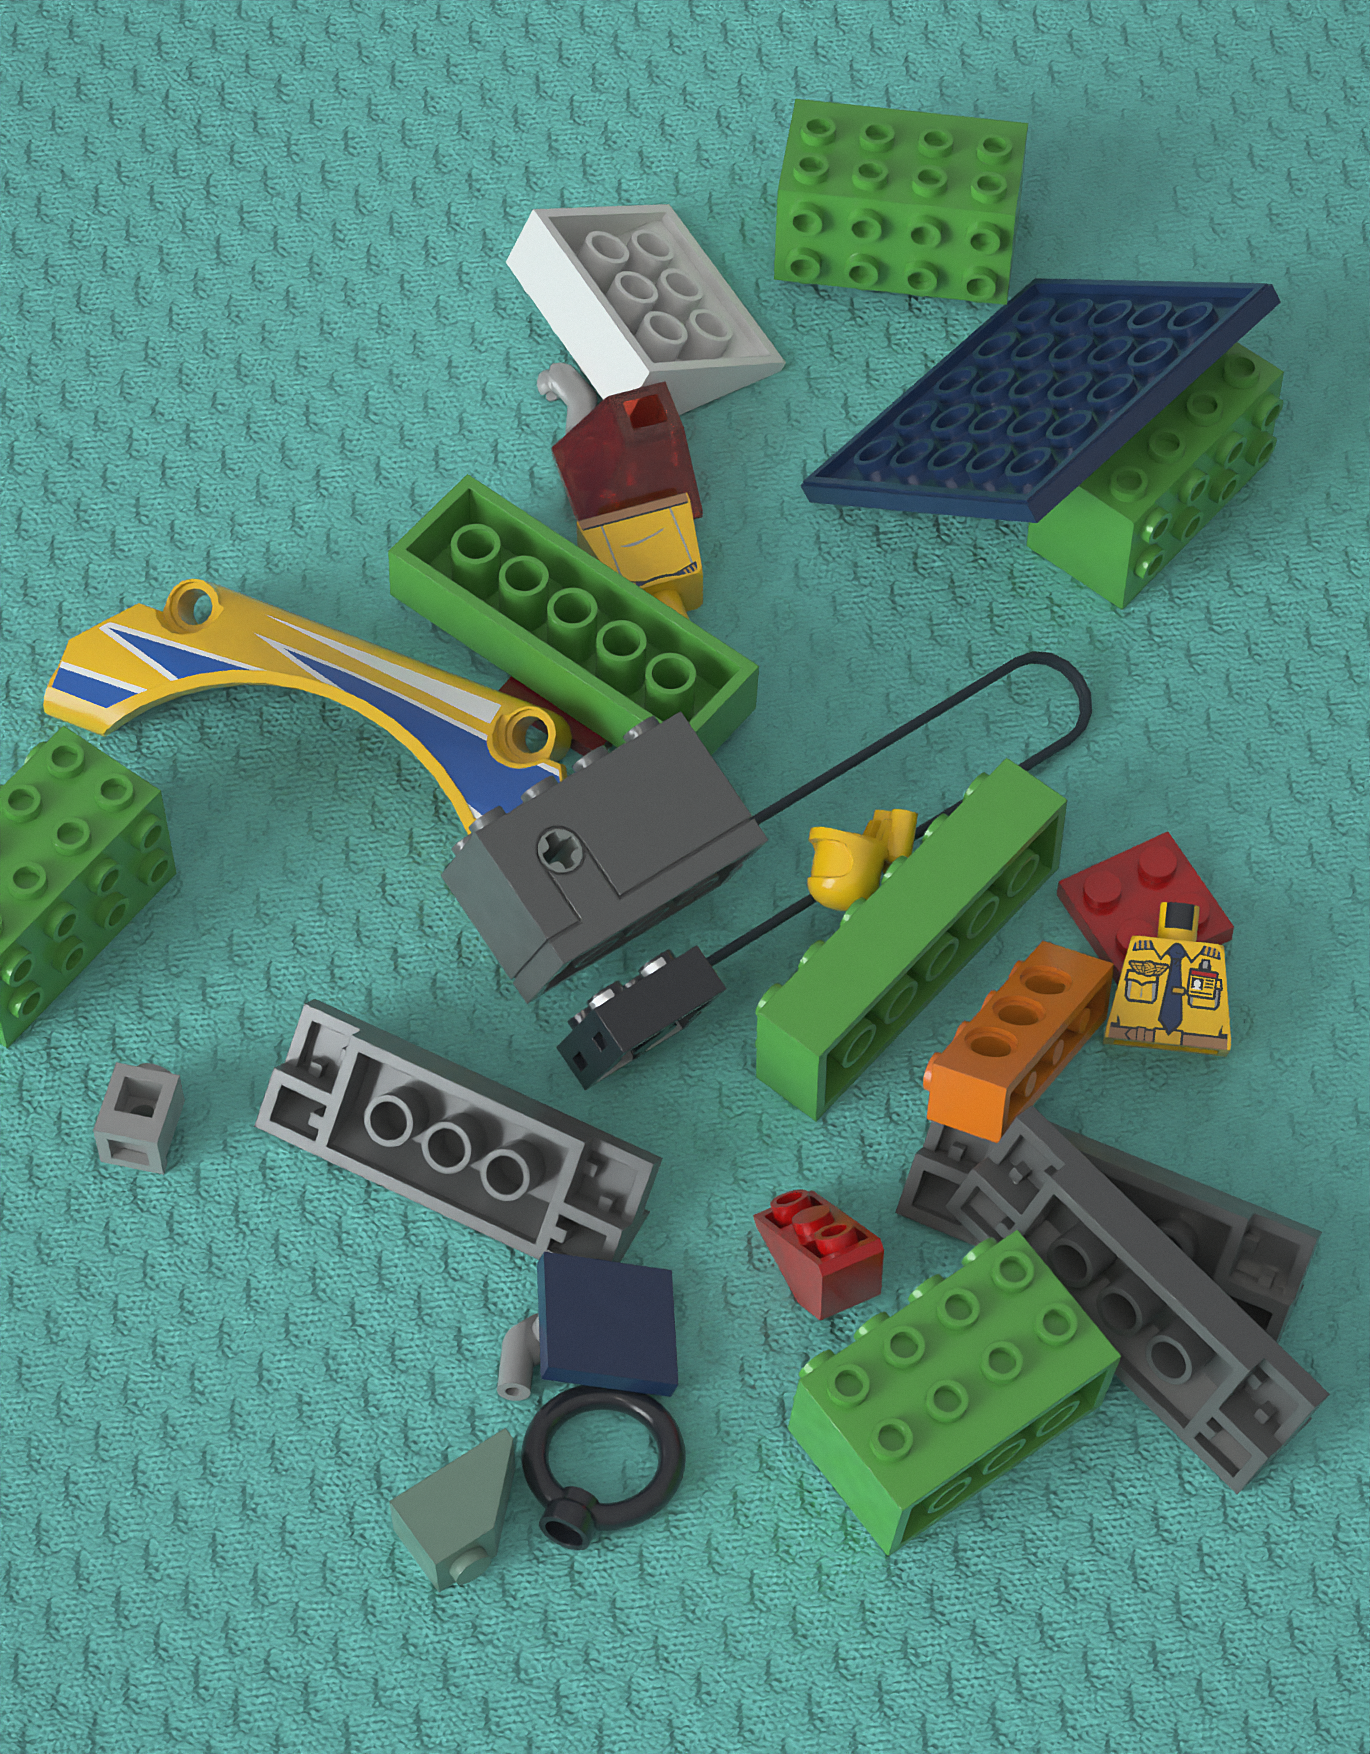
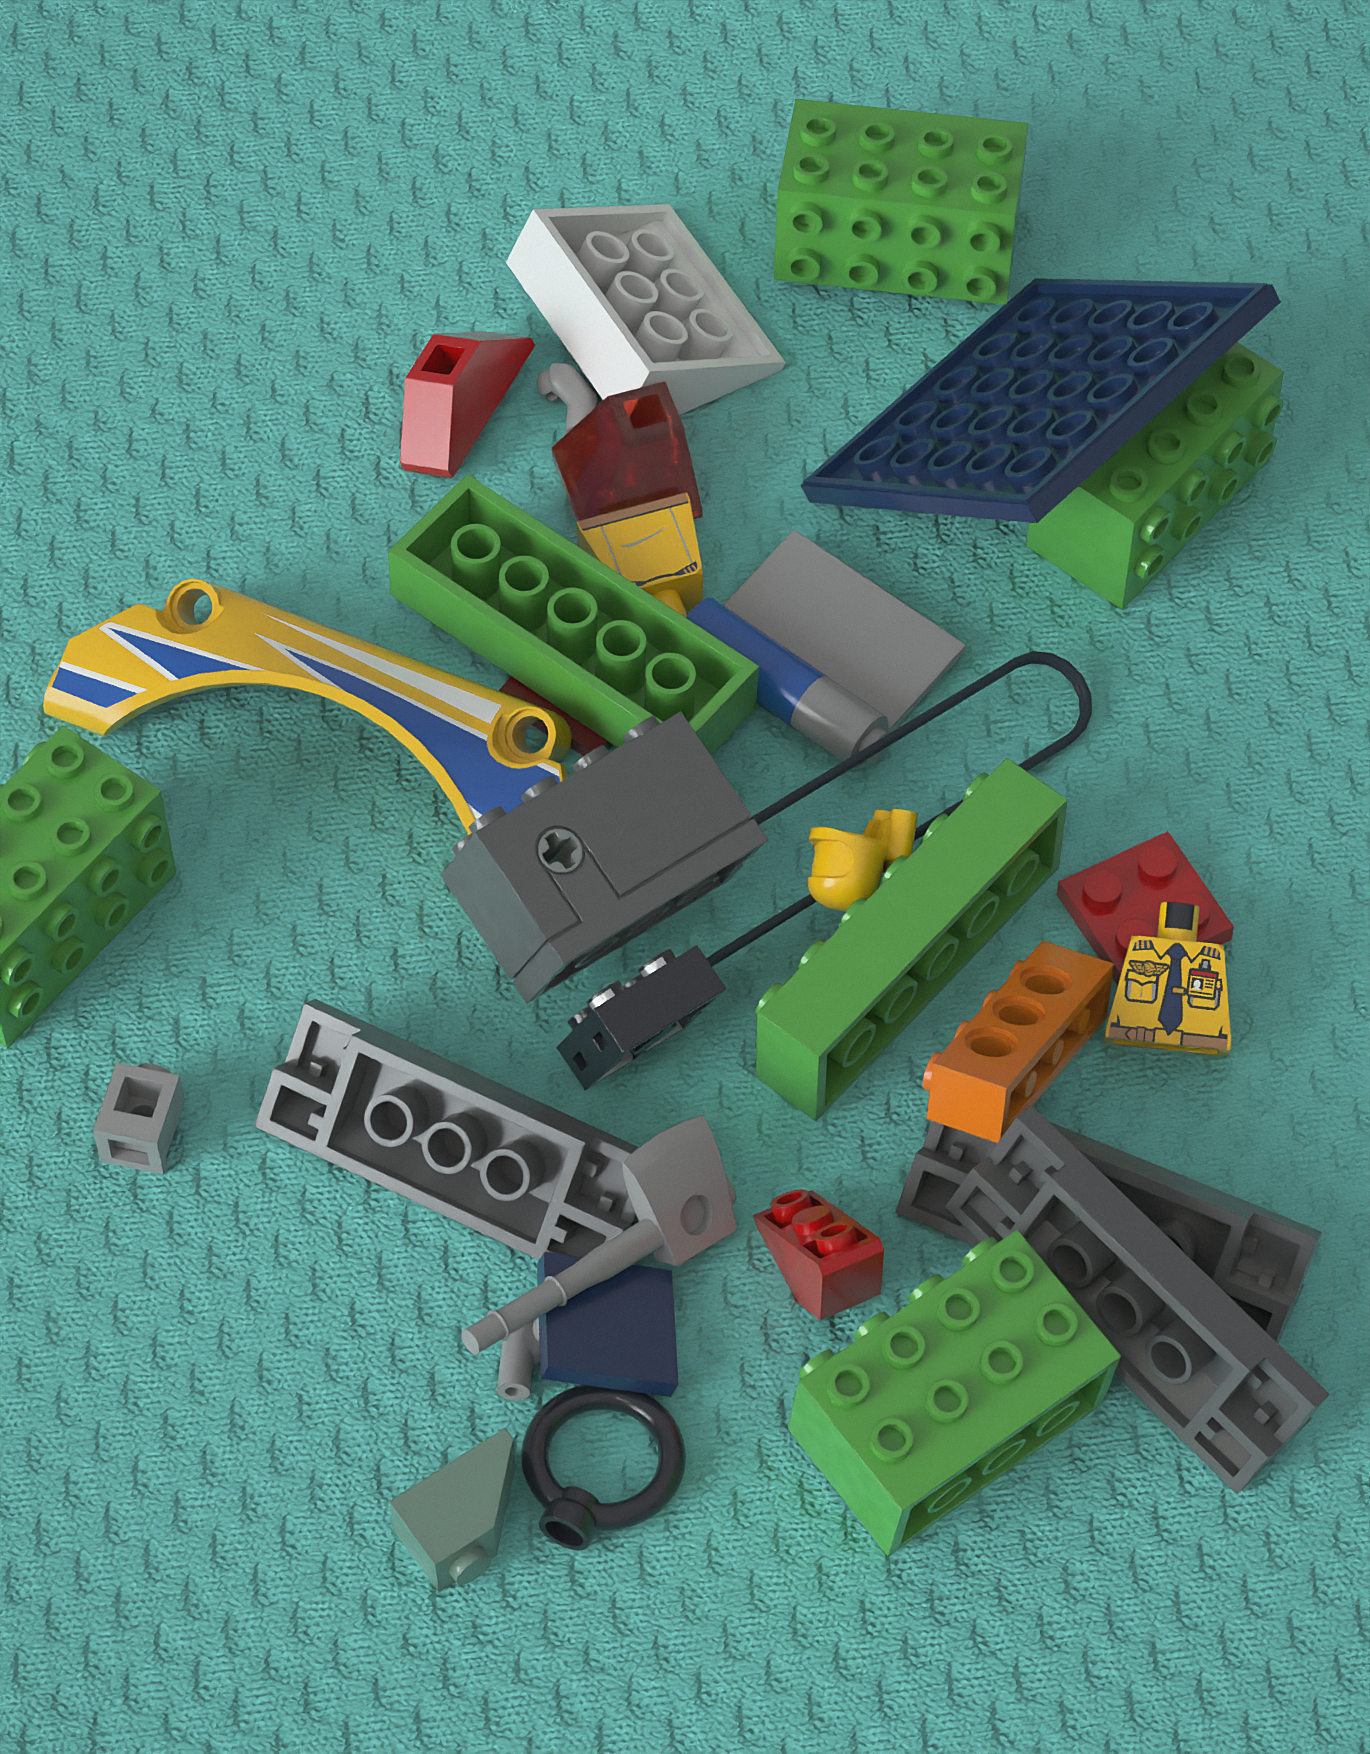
(454, 396): none -> red slope
(681, 1211): none -> light grey piece
(830, 647): none -> light grey door

